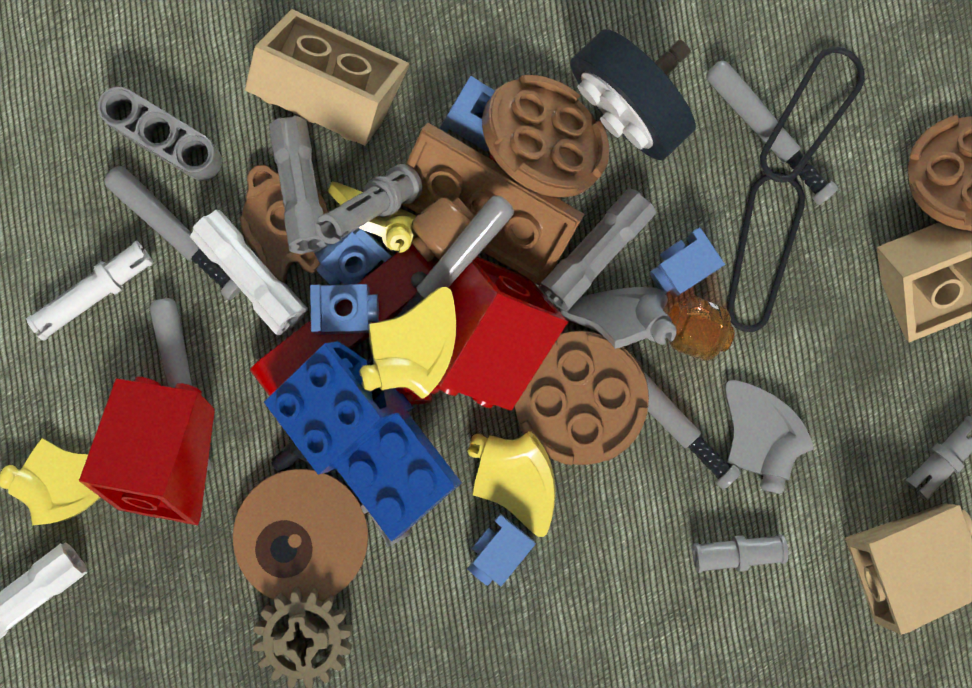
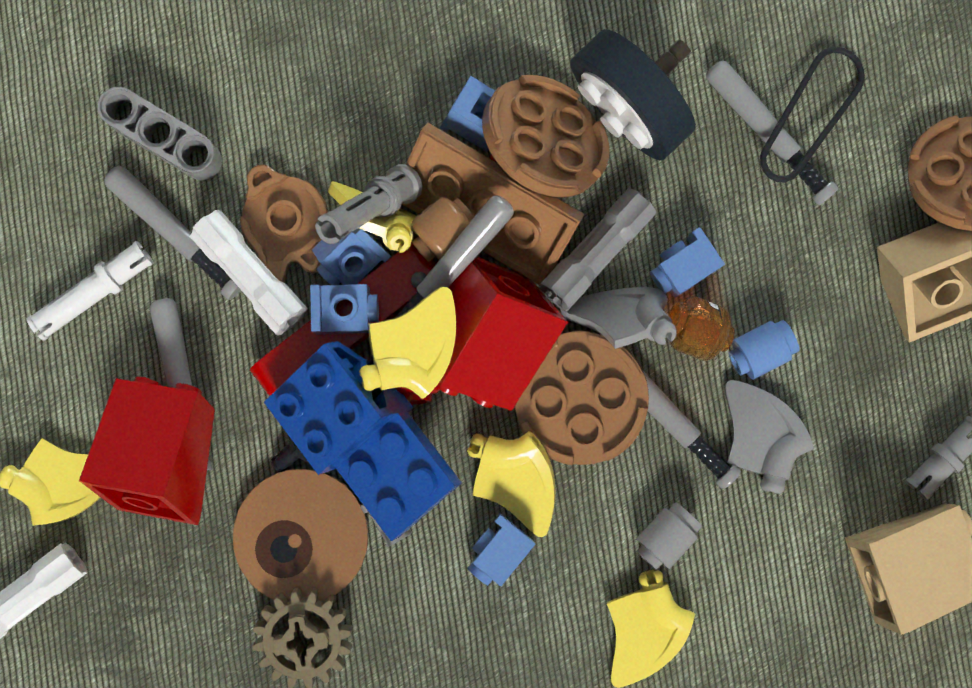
(297, 181): light grey axle -> none
(325, 76): tan slope -> none
(647, 629): none -> light yellow arm
(668, 536): none -> light grey brick
(740, 553): light grey pin -> none
(763, 349): none -> medium blue brick
(801, 205): black piece -> none

